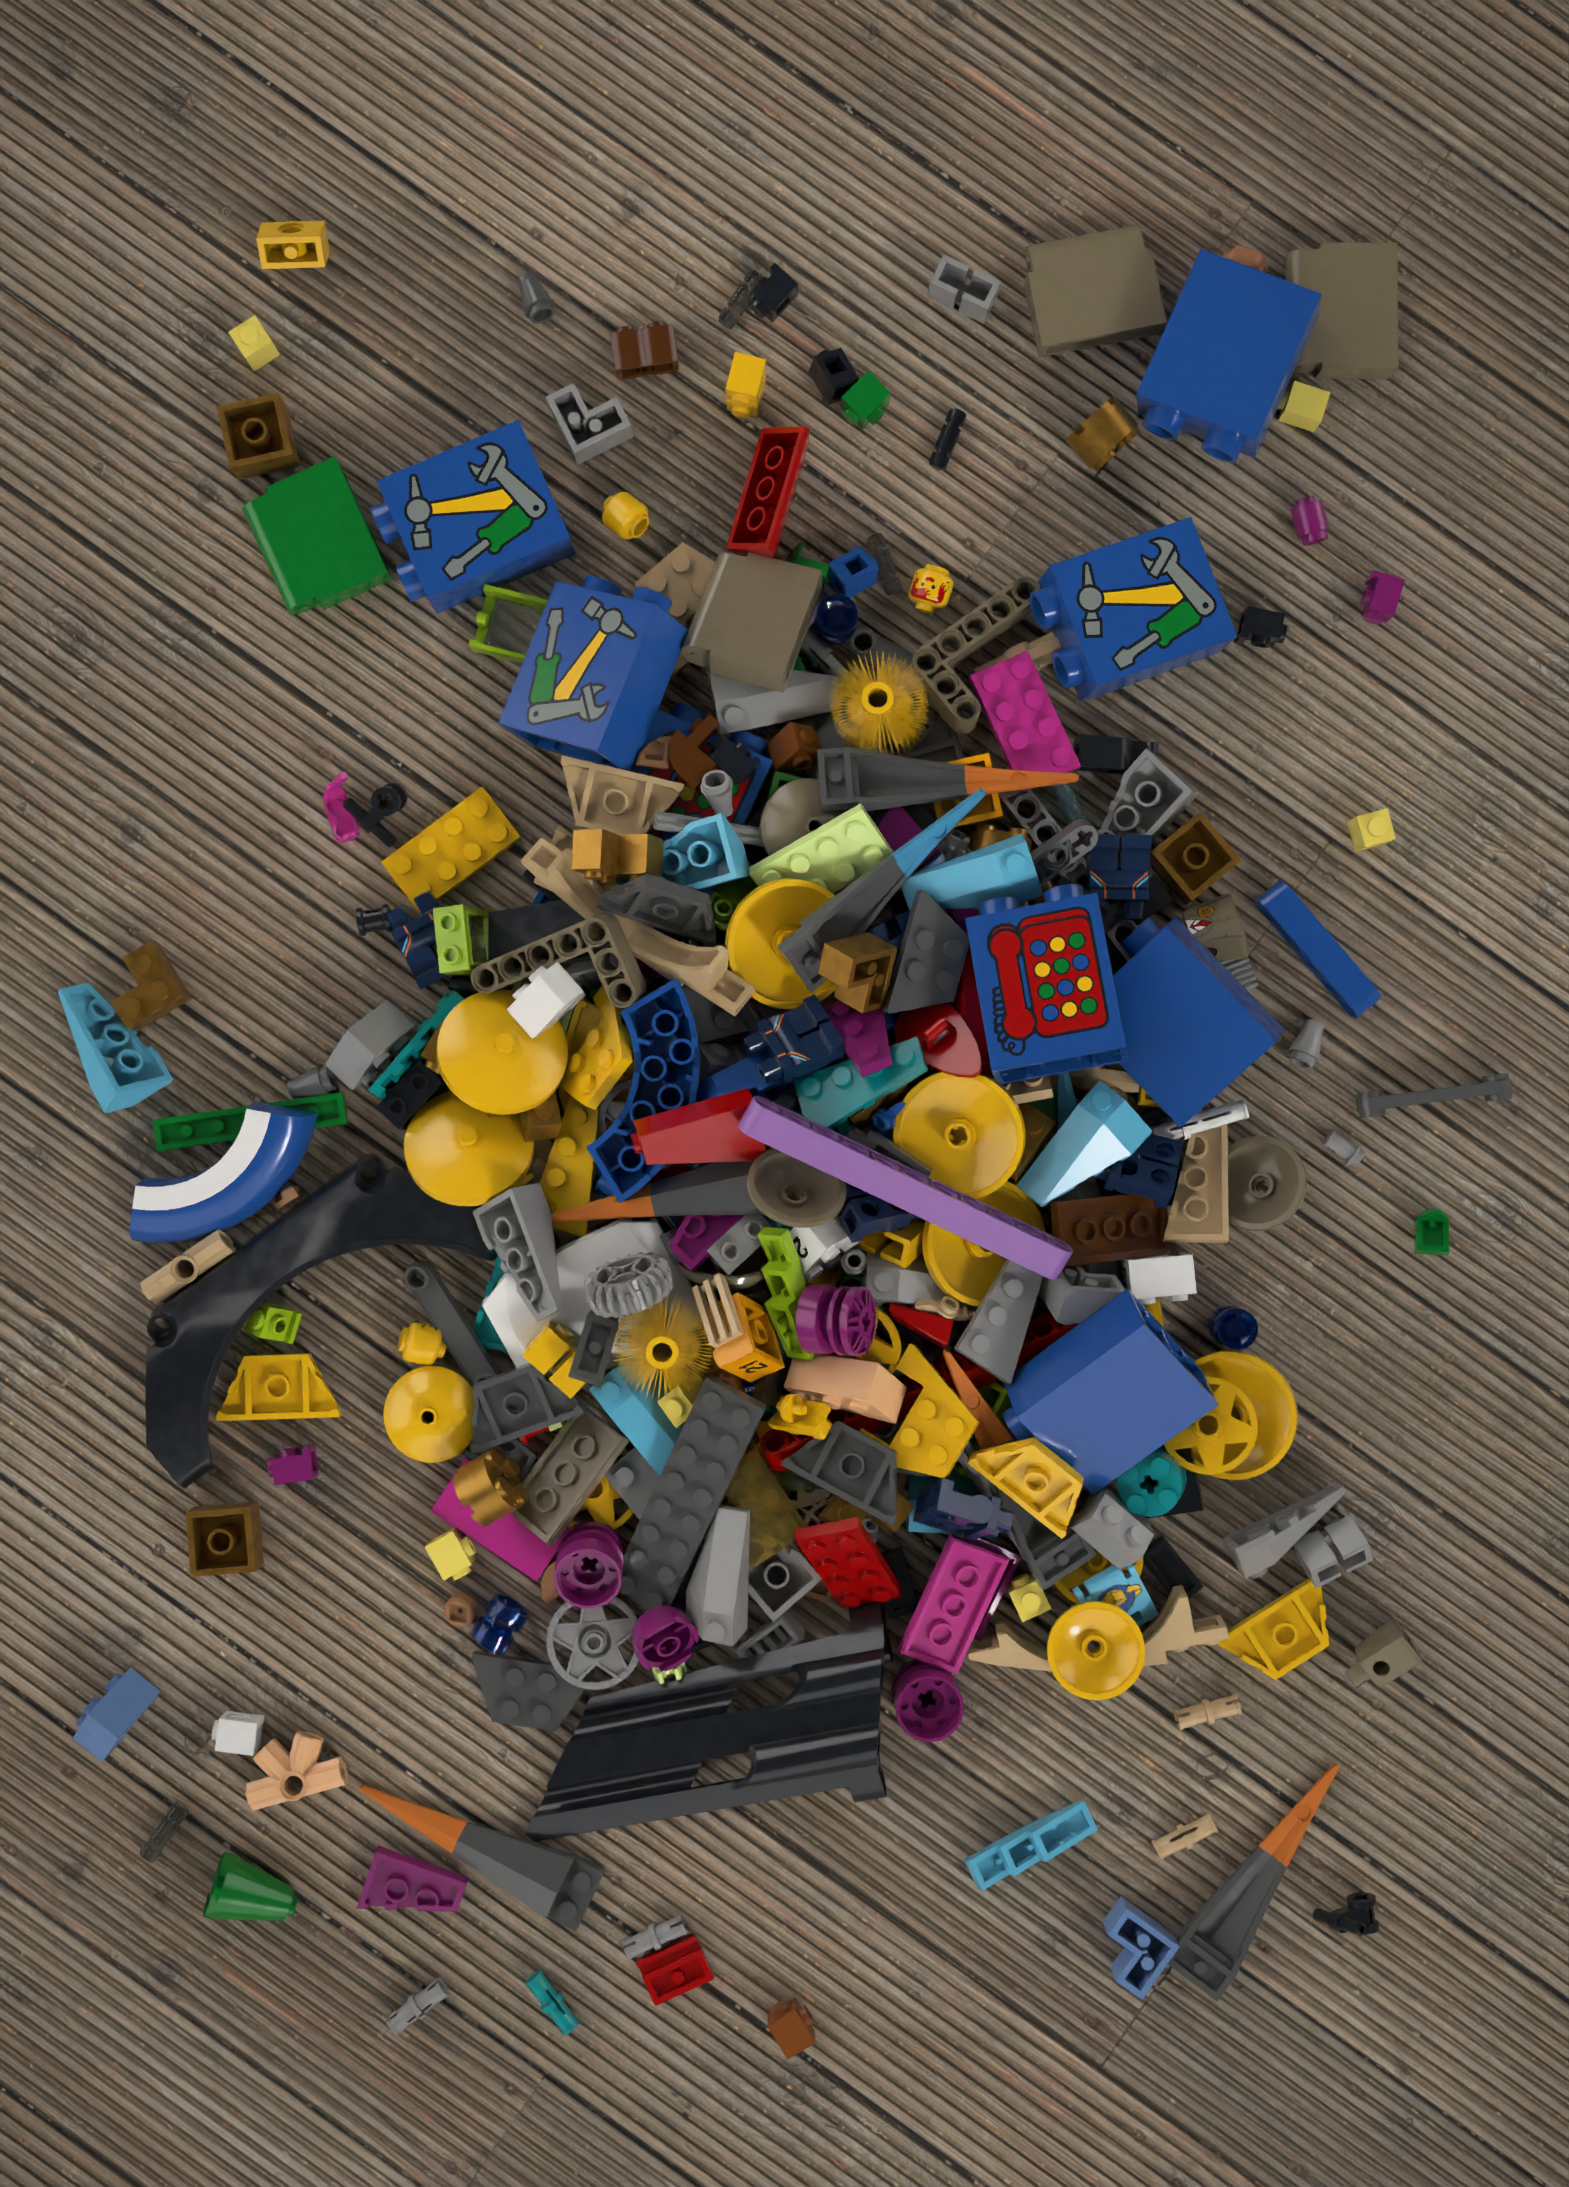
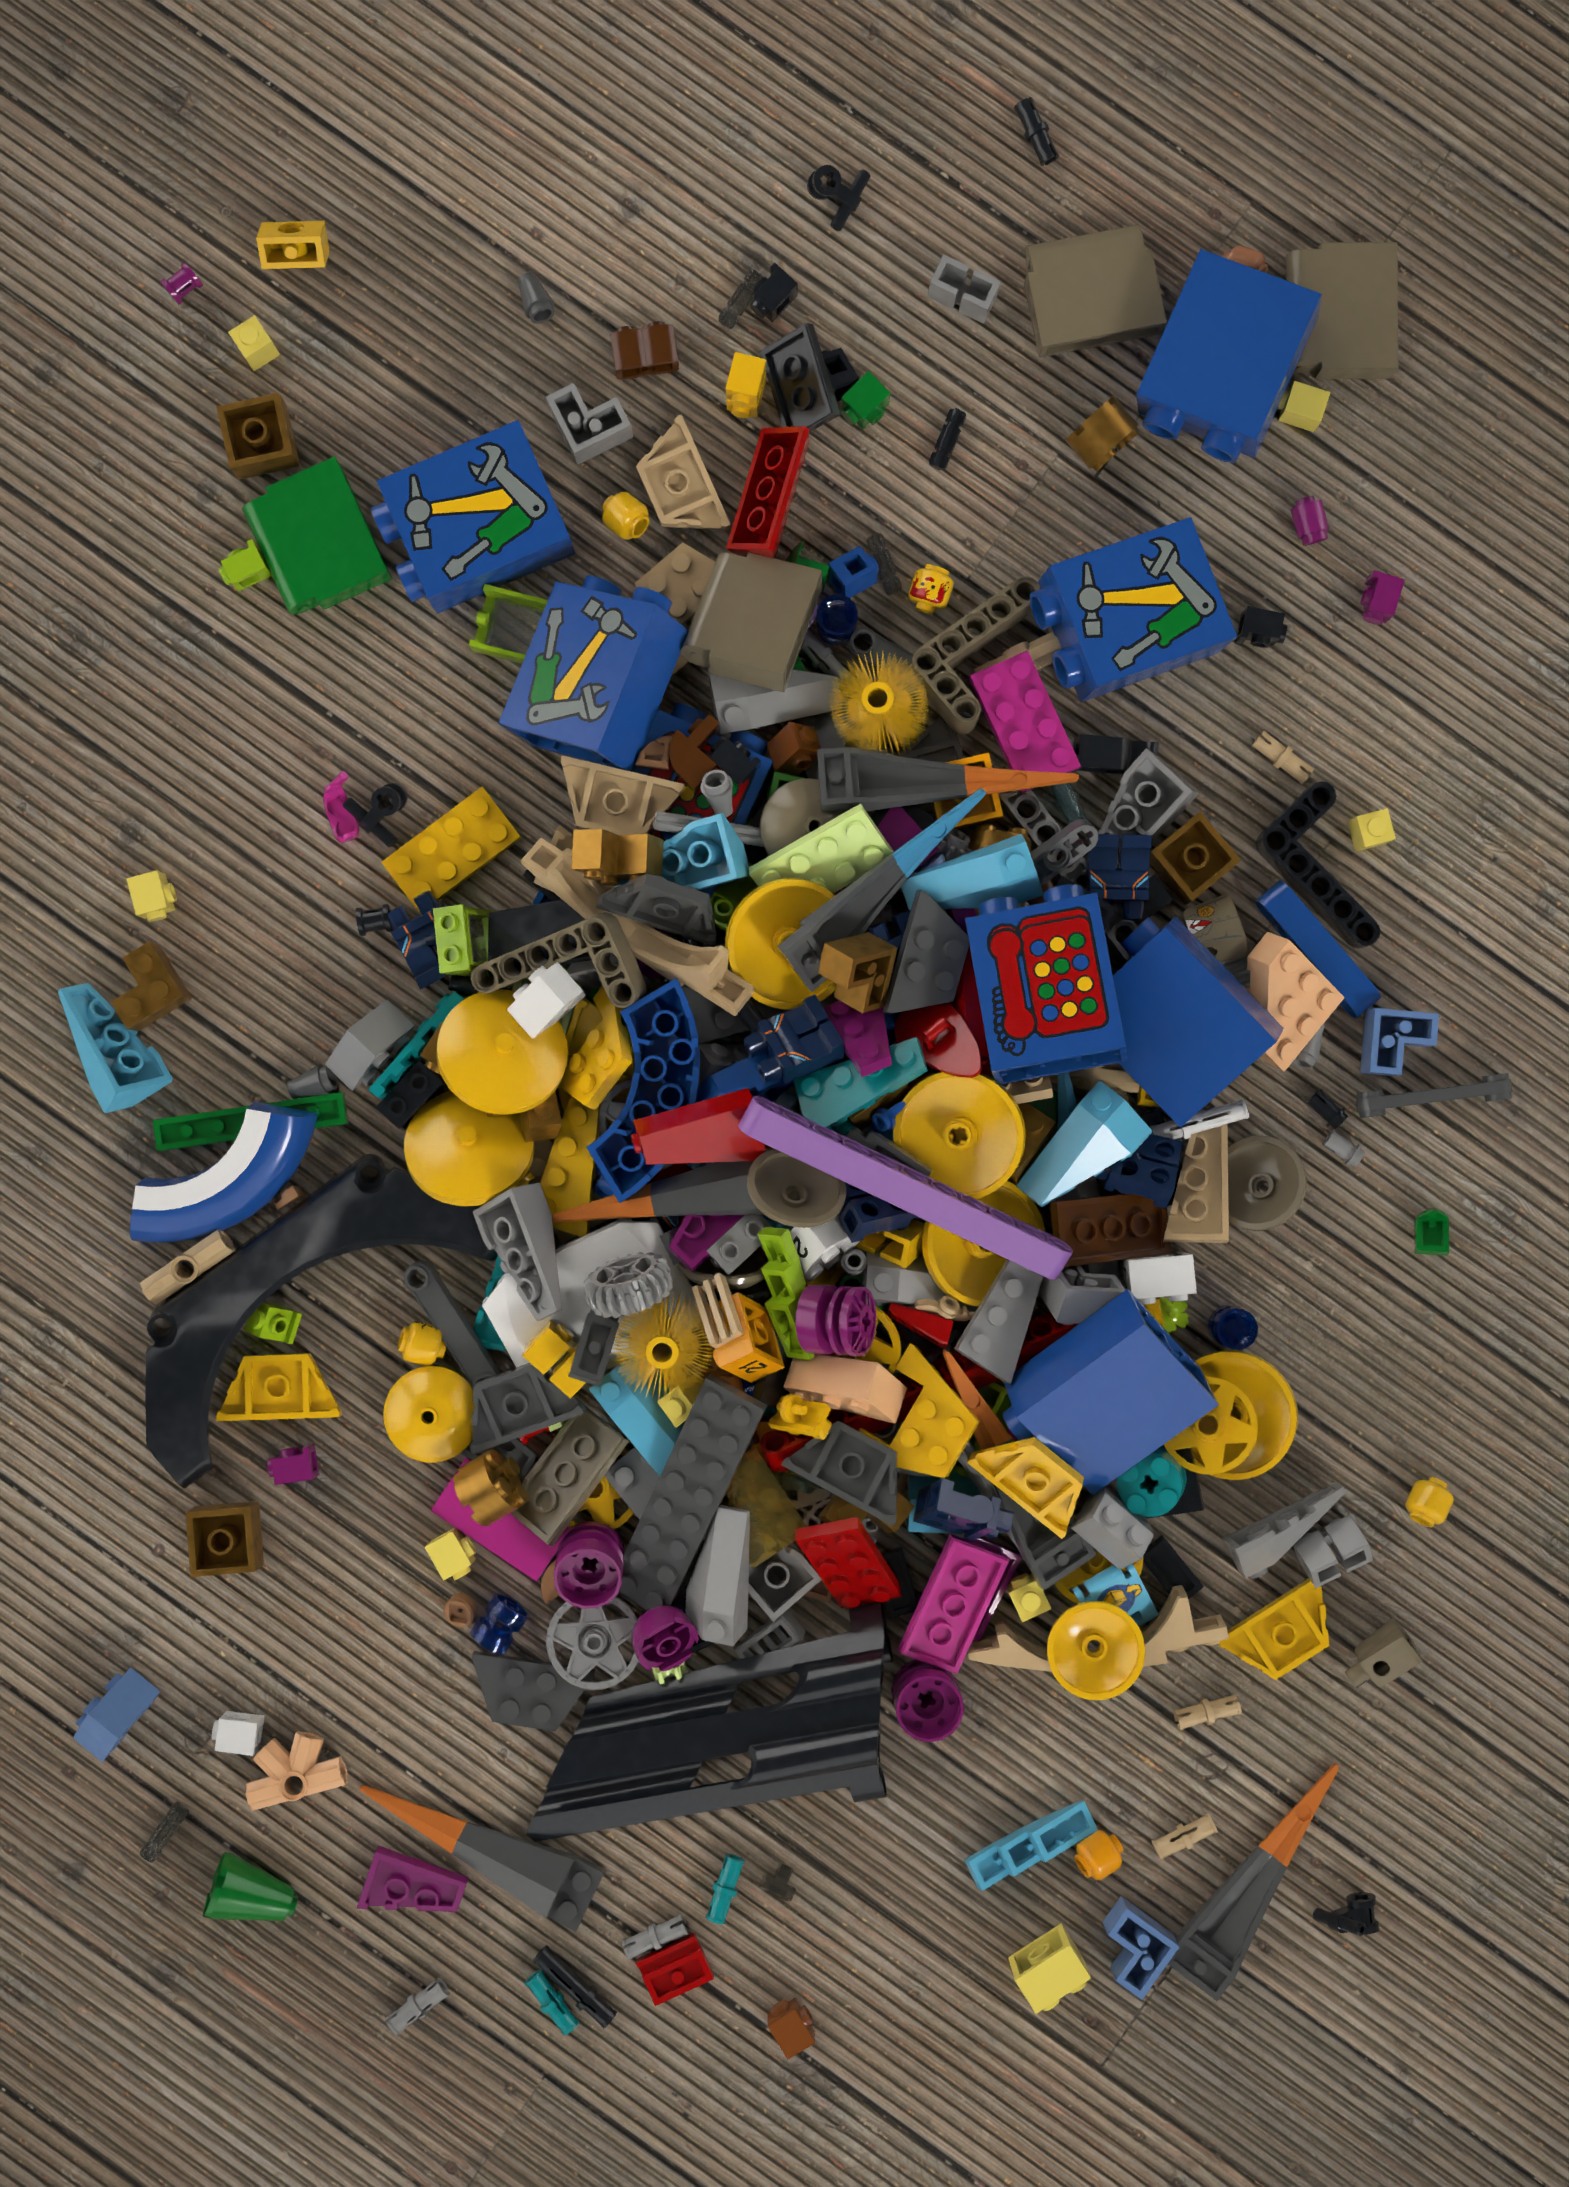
(152, 895): none -> light yellow brick
(181, 283): none -> magenta bush
(244, 567): none -> lime brick
(575, 1987): none -> black pin
(680, 483): none -> tan wing
(725, 1888): none -> teal pin
(778, 1884): none -> clear smoke tile
(800, 380): none -> black tile
(846, 197): none -> black piece
(1036, 131): none -> black pin
(1049, 1969): none -> light yellow brick
(1098, 1855): none -> light orange head
(1174, 1314): none -> lime plant
(1282, 757): none -> tan pin
(1291, 993): none -> light nougat brick
(1313, 870): none -> black beam
(1327, 1109): none -> black pin
(1387, 1034): none -> medium blue brick
(1429, 1502): none -> yellow head

